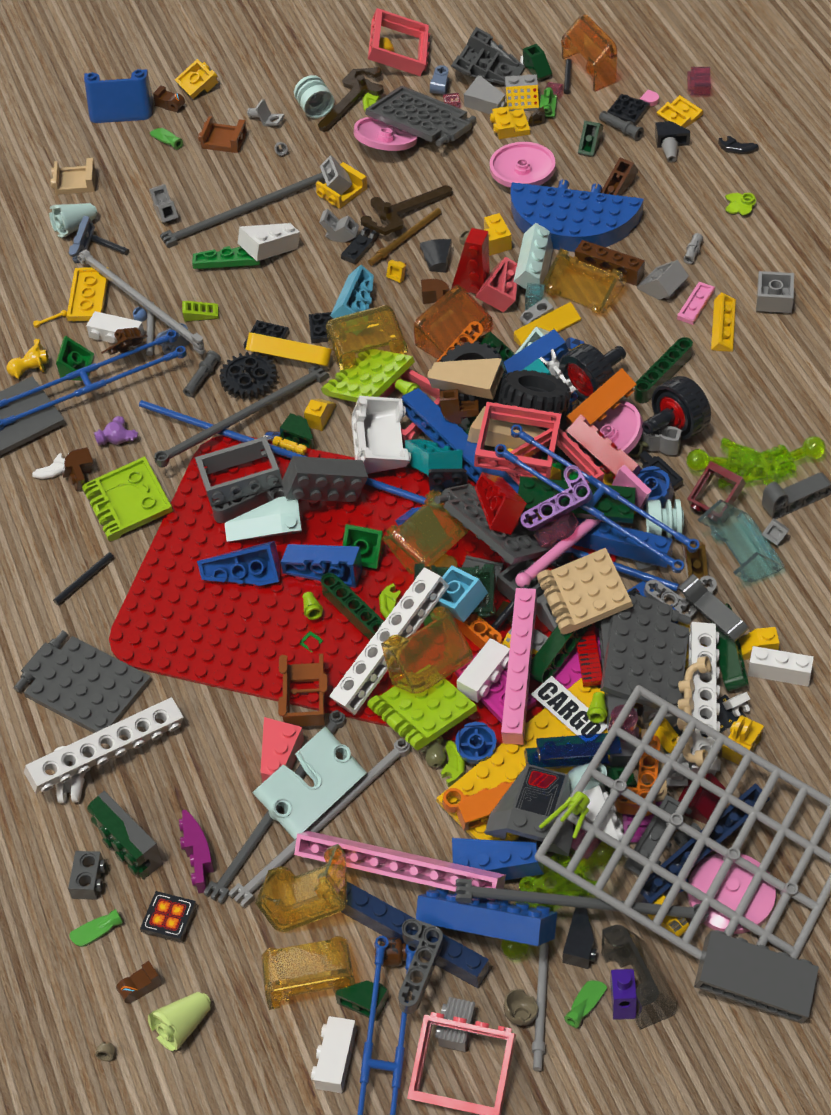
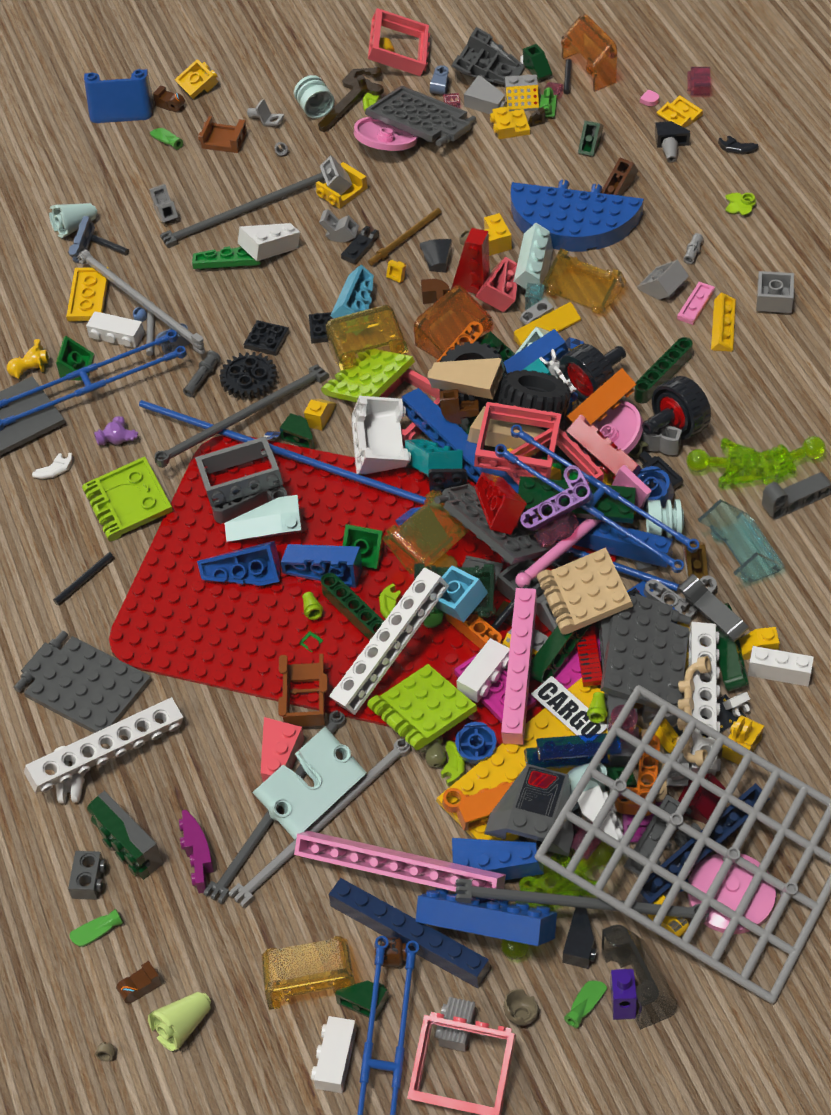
(37, 323): yellow hinge -> none
(74, 179): tan panel -> none
(75, 465): reddish brown brick -> none
(126, 338): reddish brown hinge -> none
(168, 916): tile -> none
(194, 311): lime slope -> none
(288, 349): yellow beam -> none
(289, 445): yellow axle -> none
(305, 898): clear yellow windscreen -> none
(324, 479): dark grey brick -> none
(390, 212): dark brown piece -> none
(405, 386): lime cone -> none
(418, 968): dark grey beam -> none
(427, 654): clear yellow windscreen -> none
(522, 164): bright pink dish -> none
(538, 1045): light grey bar -> none
(576, 805): lime plant -> none
(606, 258): reddish brown brick -> none
(626, 127): dark grey pin -> none
(629, 108): black tile -> none
(715, 470): dark red window -> none
(756, 976): dark grey brick -> none
(775, 531): light grey tile -> none

